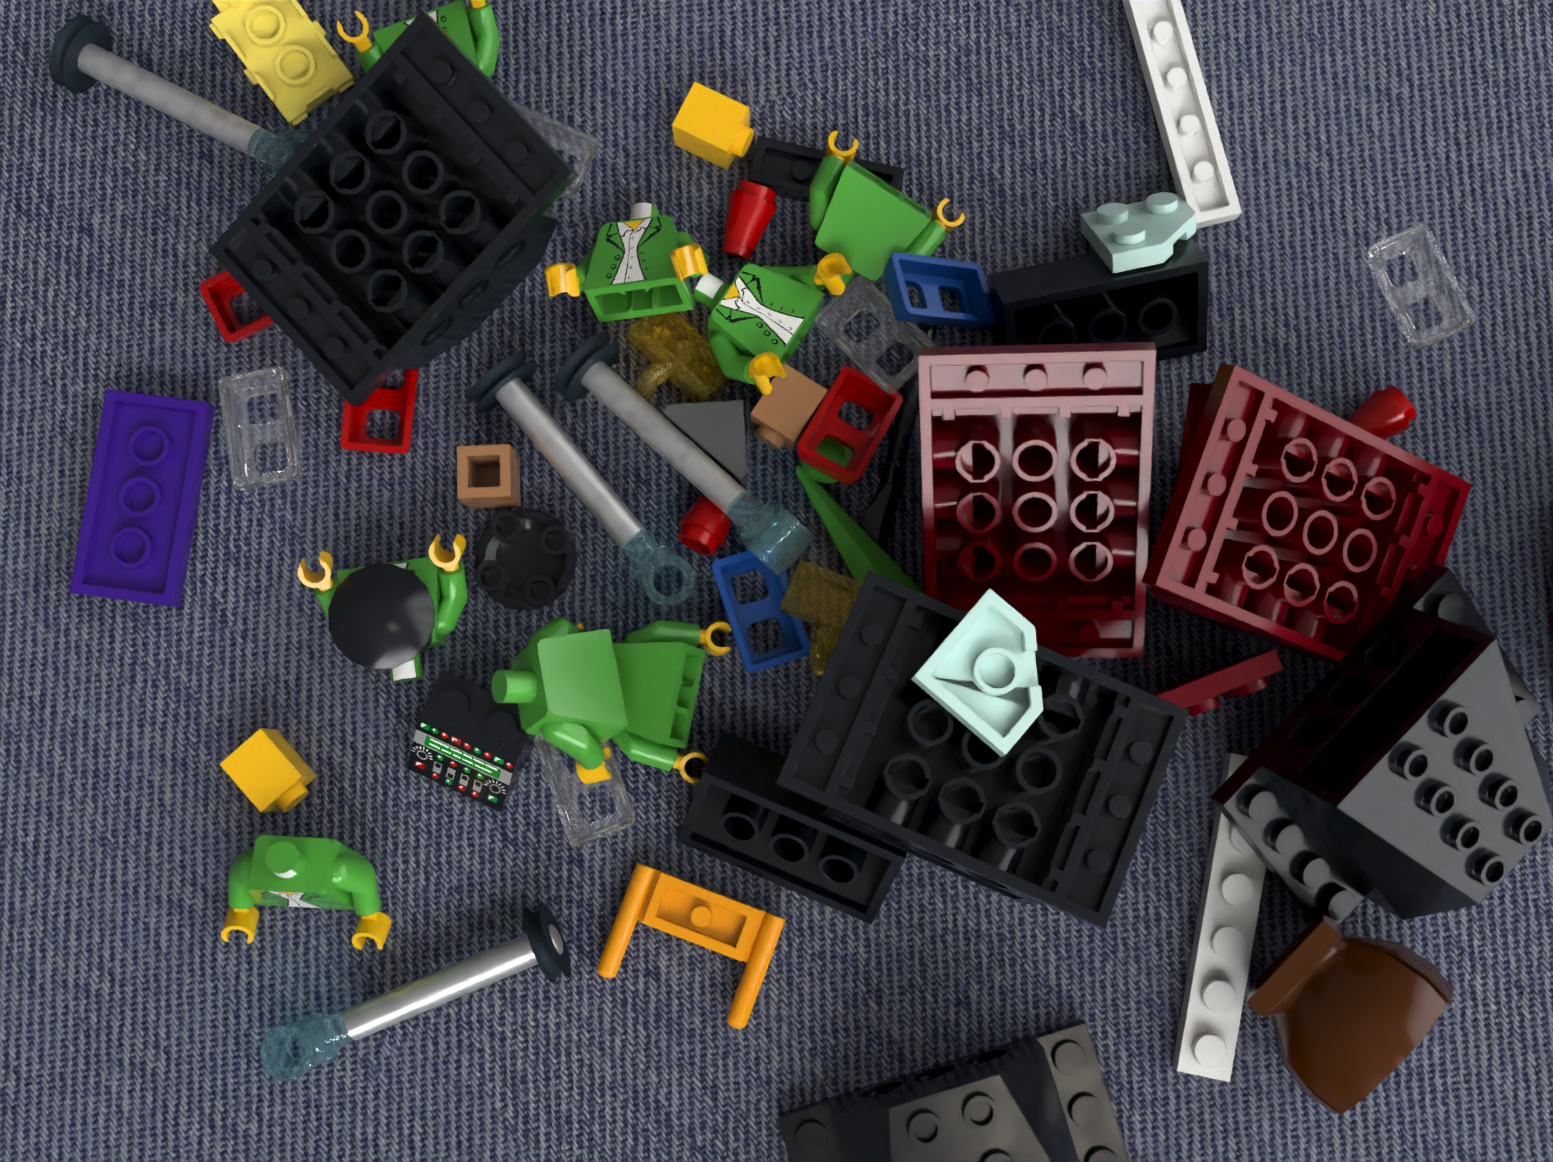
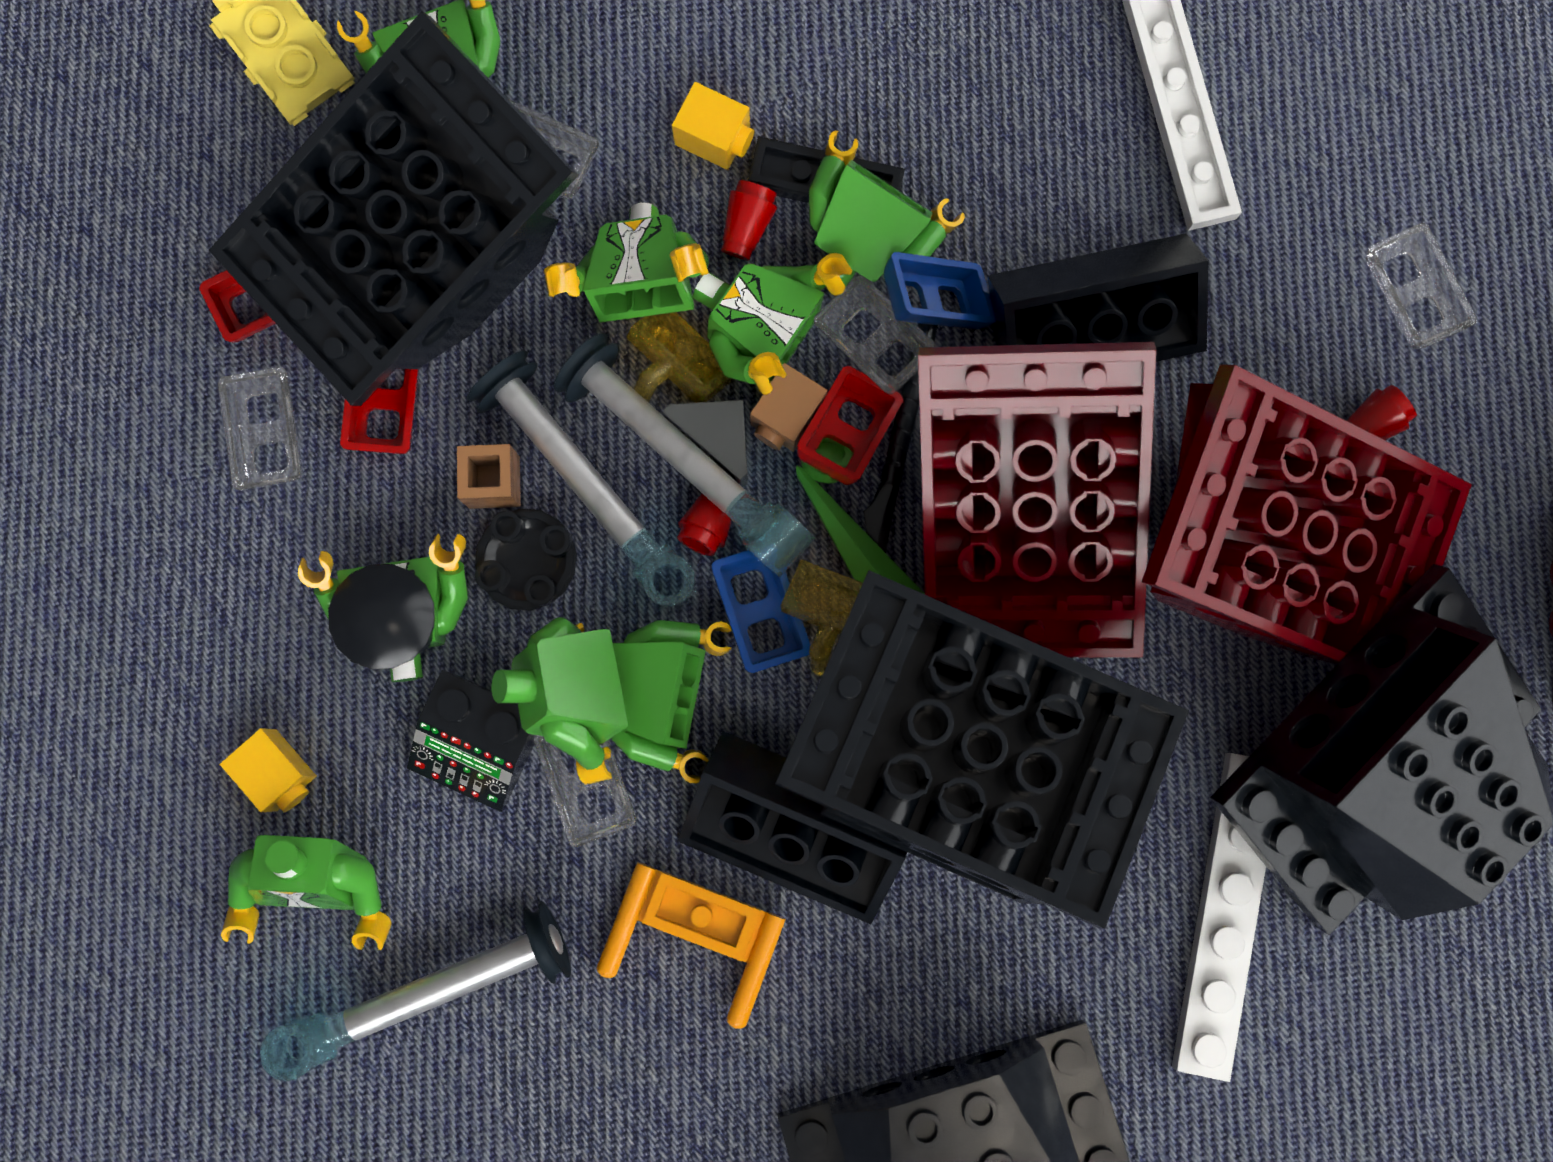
(84, 56): piece -> none
(142, 498): dark purple plate -> none
(987, 673): light aqua plate -> none
(1140, 231): light aqua plate -> none
(1231, 679): dark red plate -> none
(1347, 1009): reddish brown plate -> none

